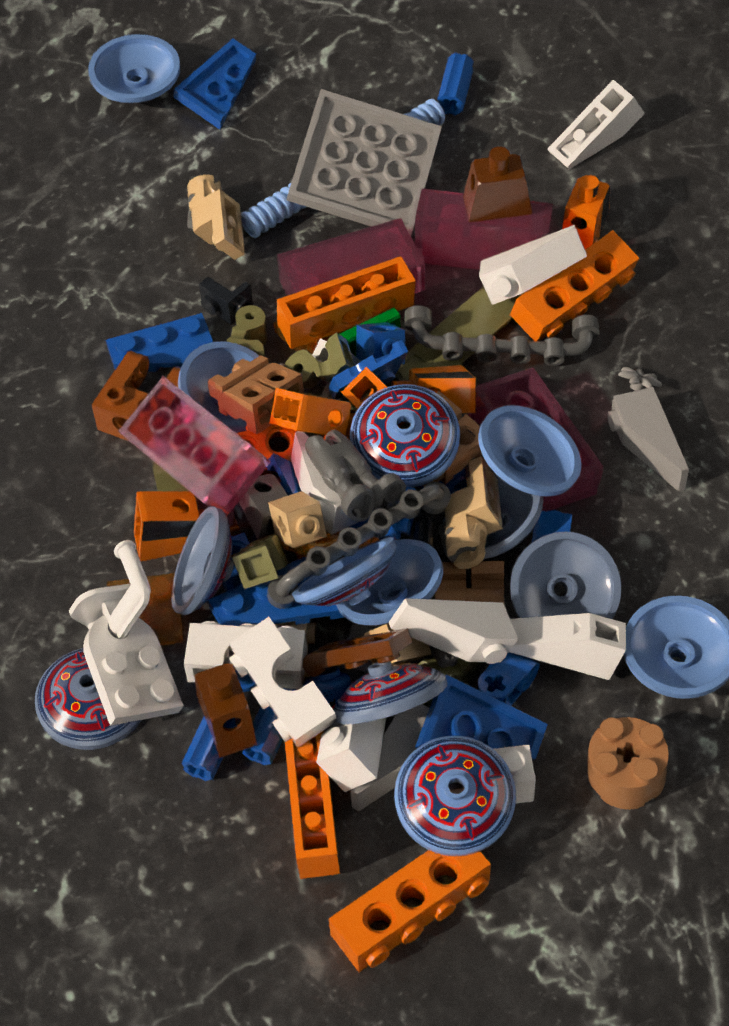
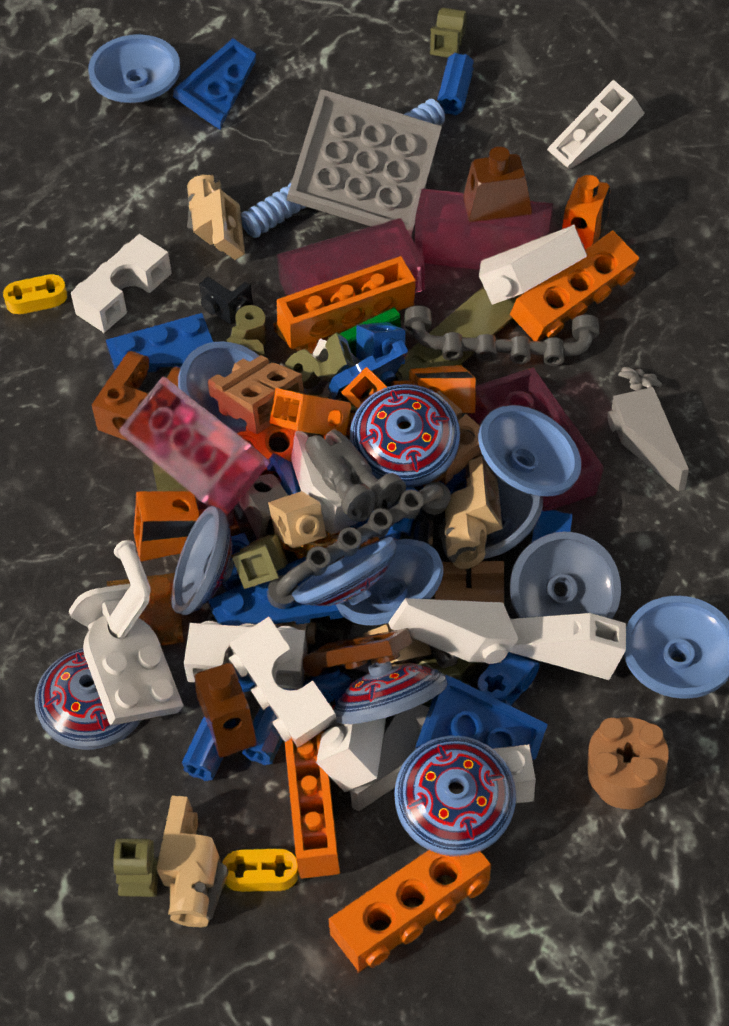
(35, 294): none -> yellow beam
(135, 867): none -> olive leg
(136, 264): none -> white arch
(189, 867): none -> tan plate
(260, 870): none -> yellow beam
(448, 32): none -> olive leg

